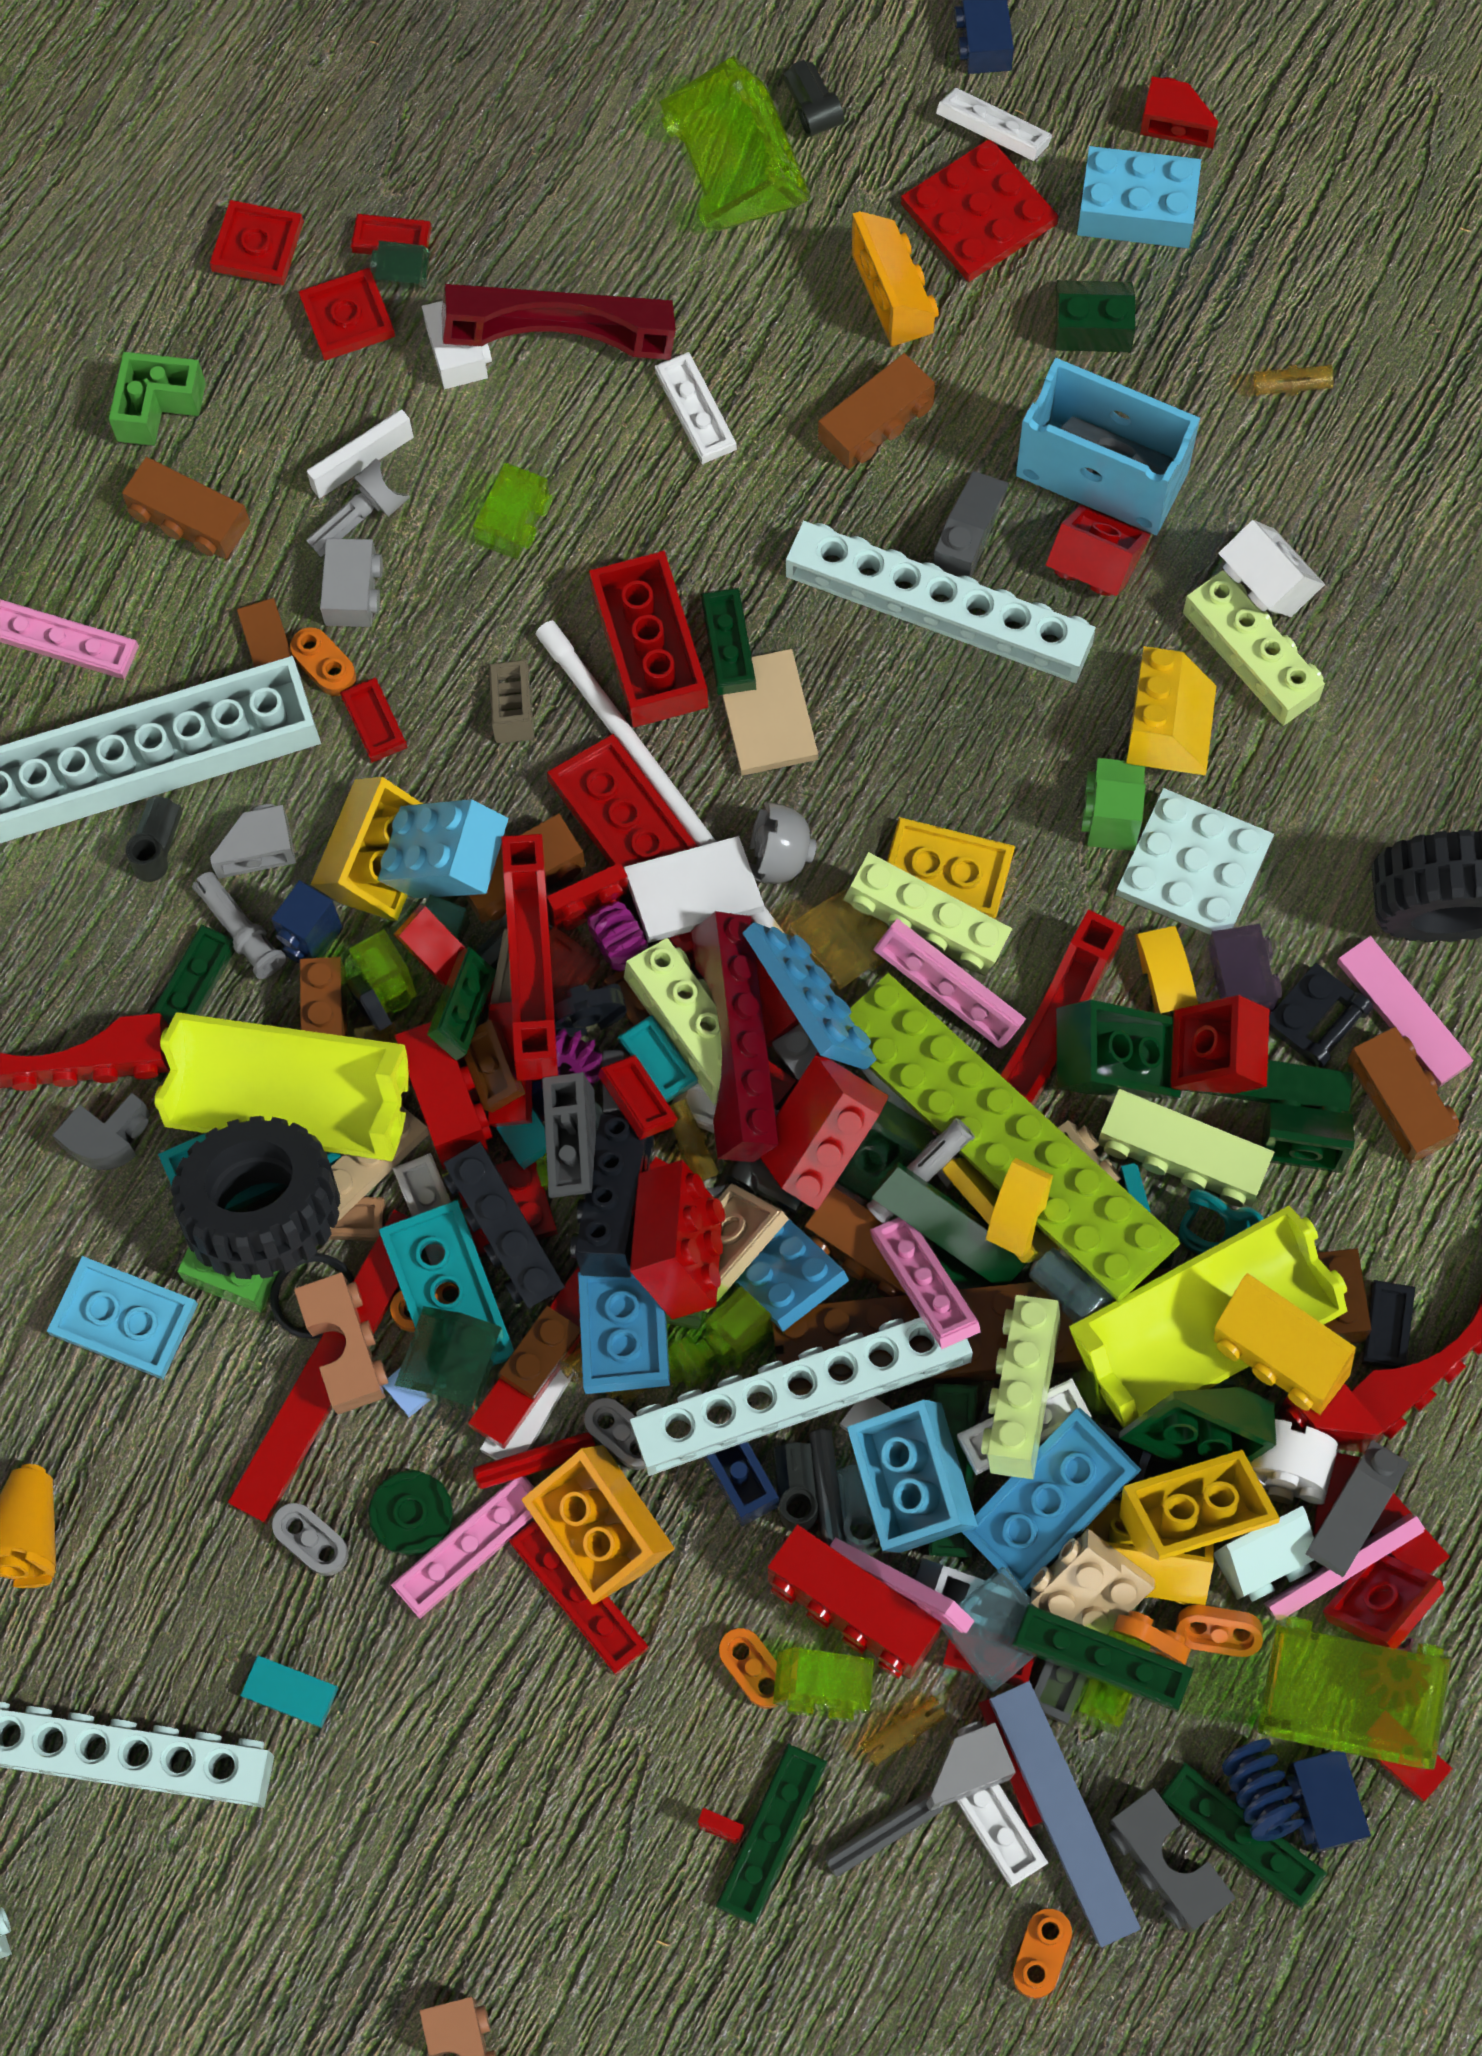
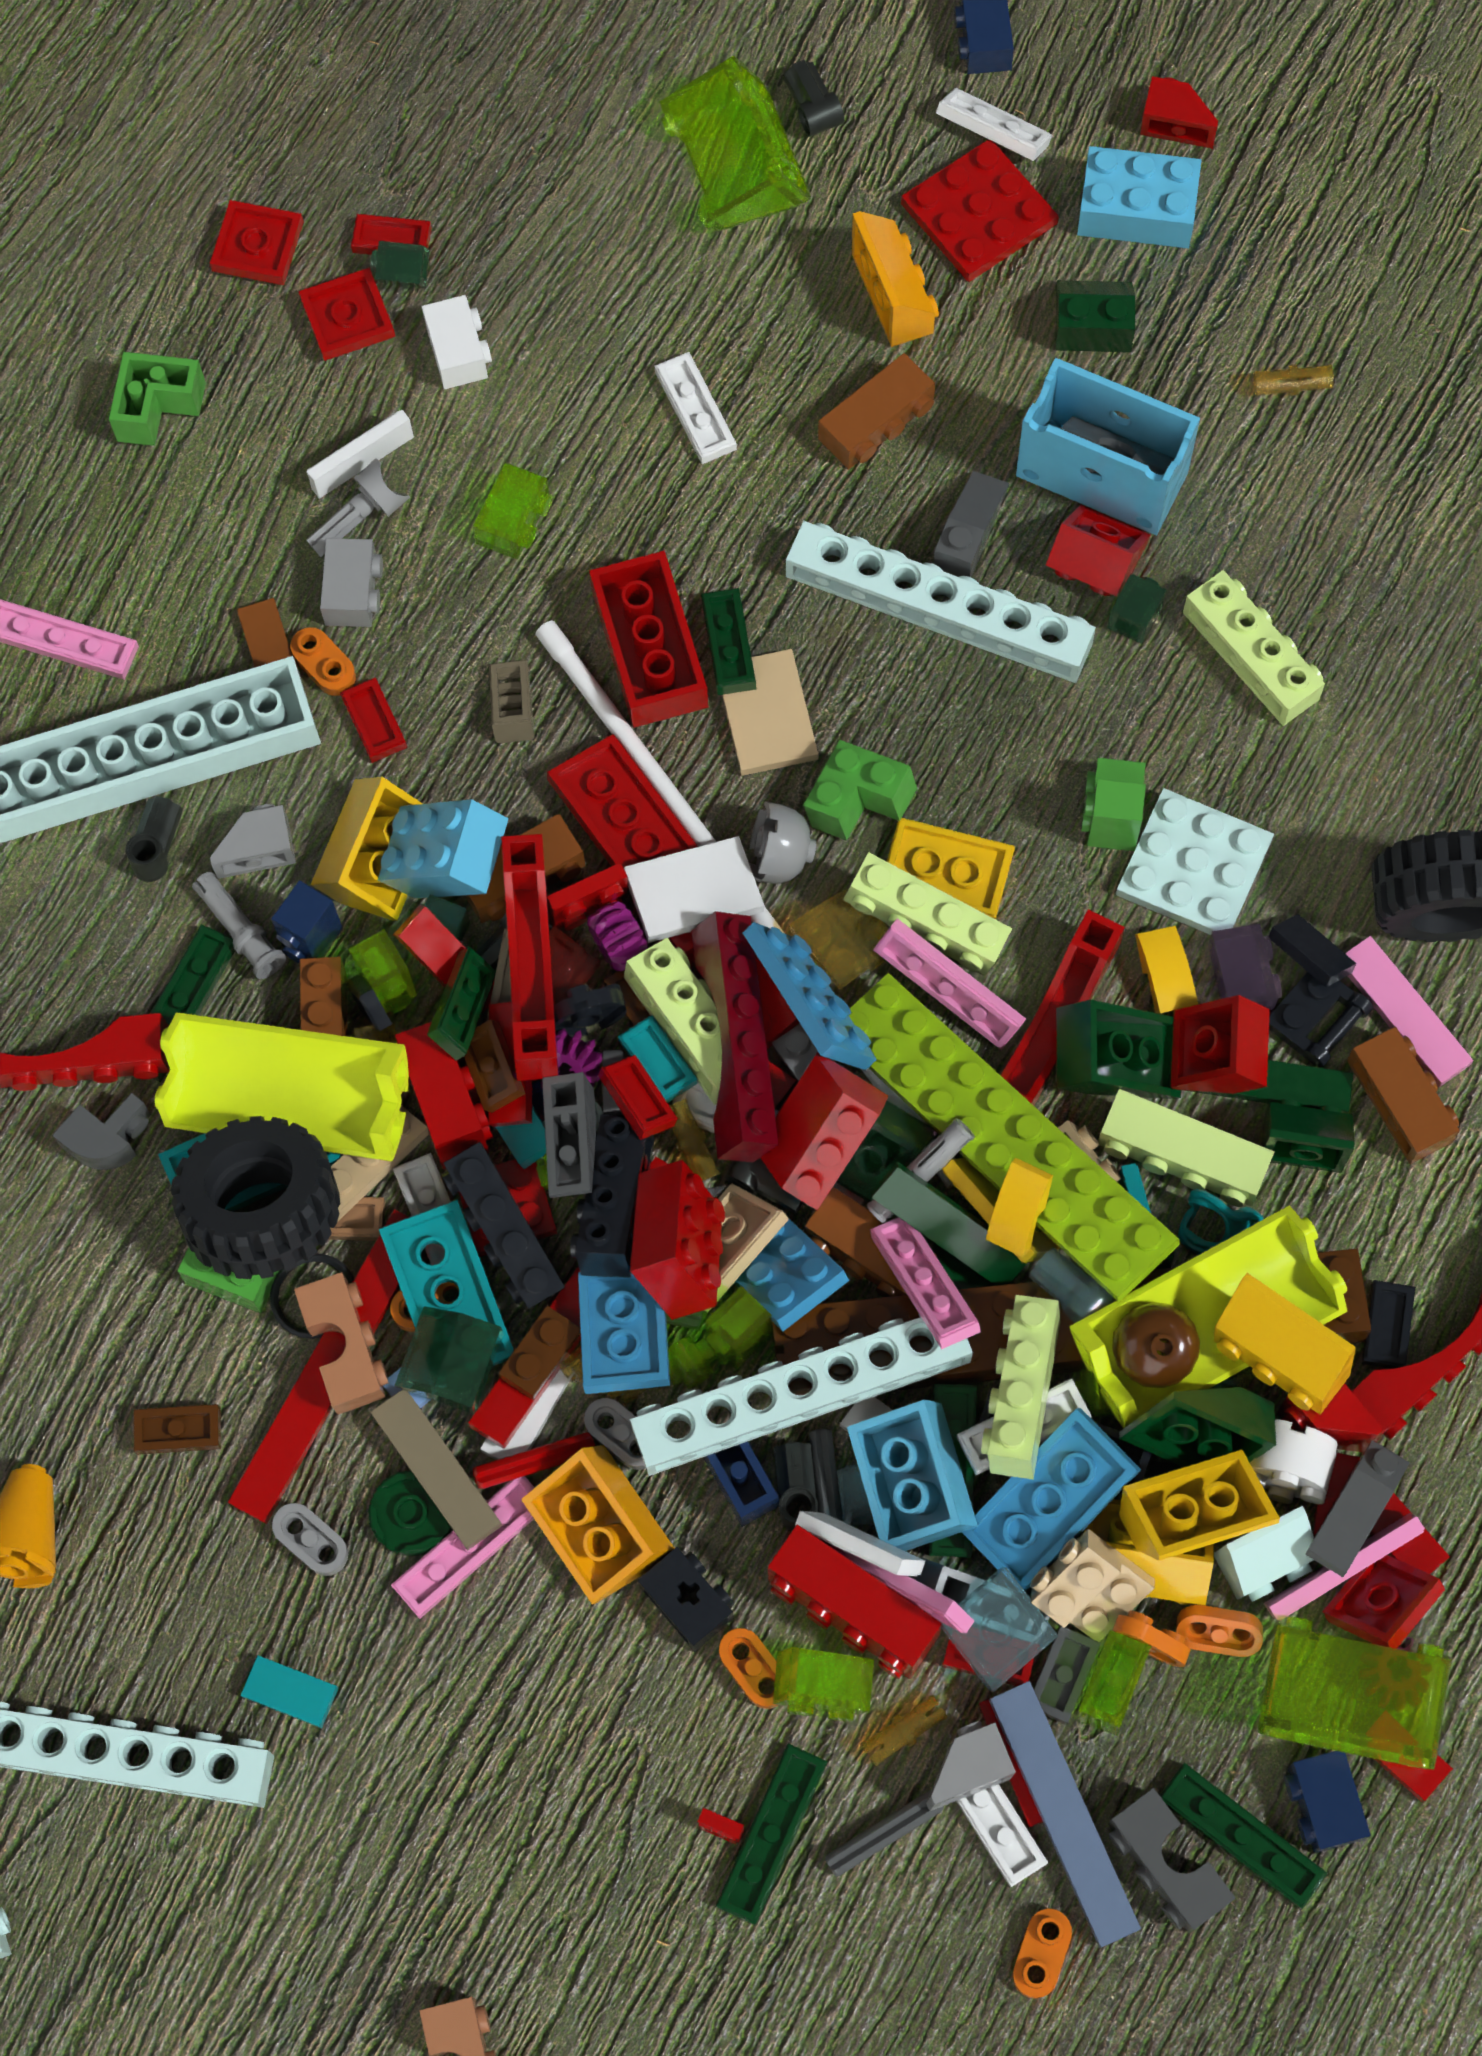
(122, 1317): medium azure plate -> none
(177, 1429): none -> reddish brown plate
(185, 508): dark orange brick -> none
(436, 1469): none -> dark tan tile
(488, 313): dark red arch -> none
(600, 1622): red tile -> none
(664, 1587): none -> black brick
(857, 781): none -> bright green brick
(860, 1544): none -> white tile
(1103, 1658): dark green tile -> none
(1137, 608): none -> clear green brick
(1139, 1340): none -> reddish brown cylinder
(1171, 713): yellow slope -> none
(1259, 1791): dark blue piece -> none
(1270, 569): white brick -> none
(1312, 950): none -> black tile

